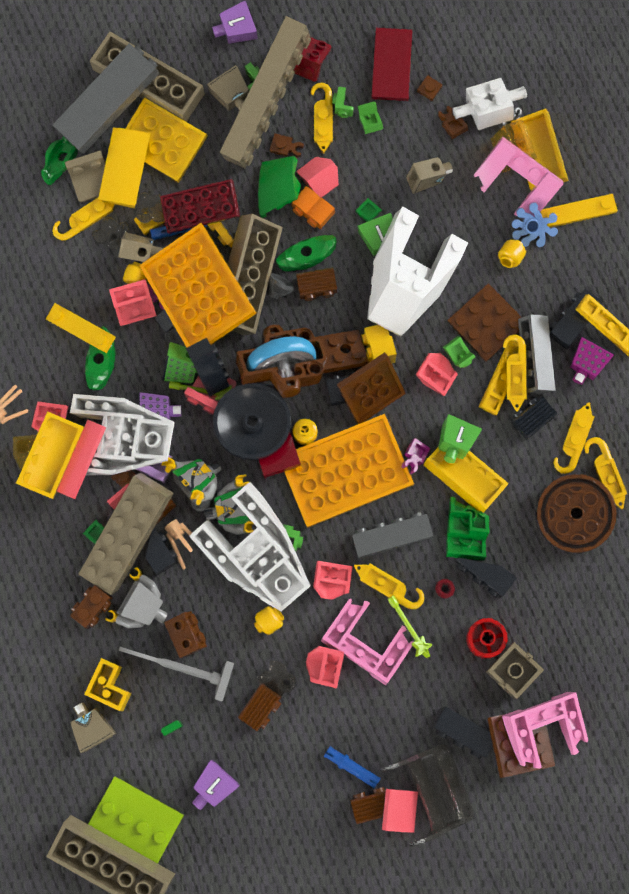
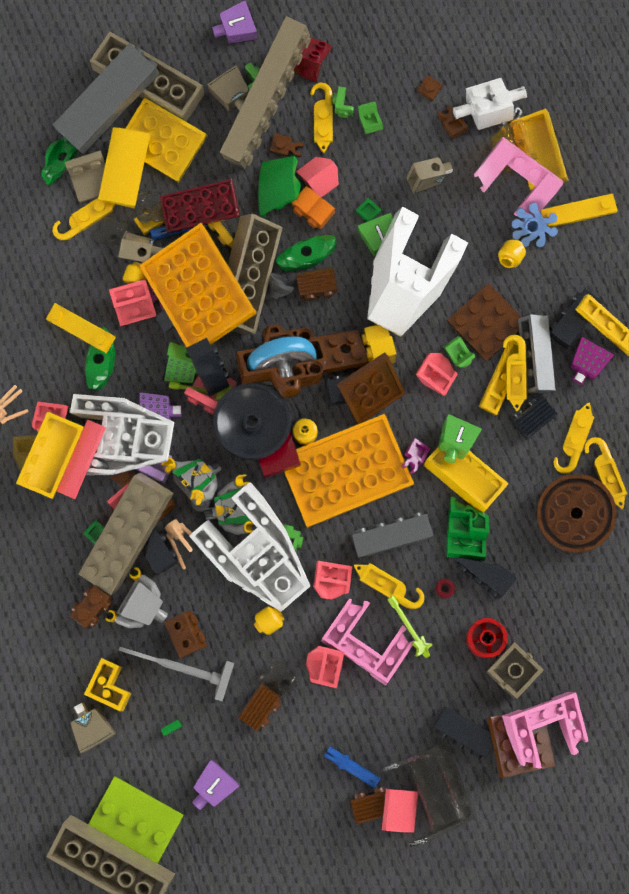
(392, 64): dark red tile -> none

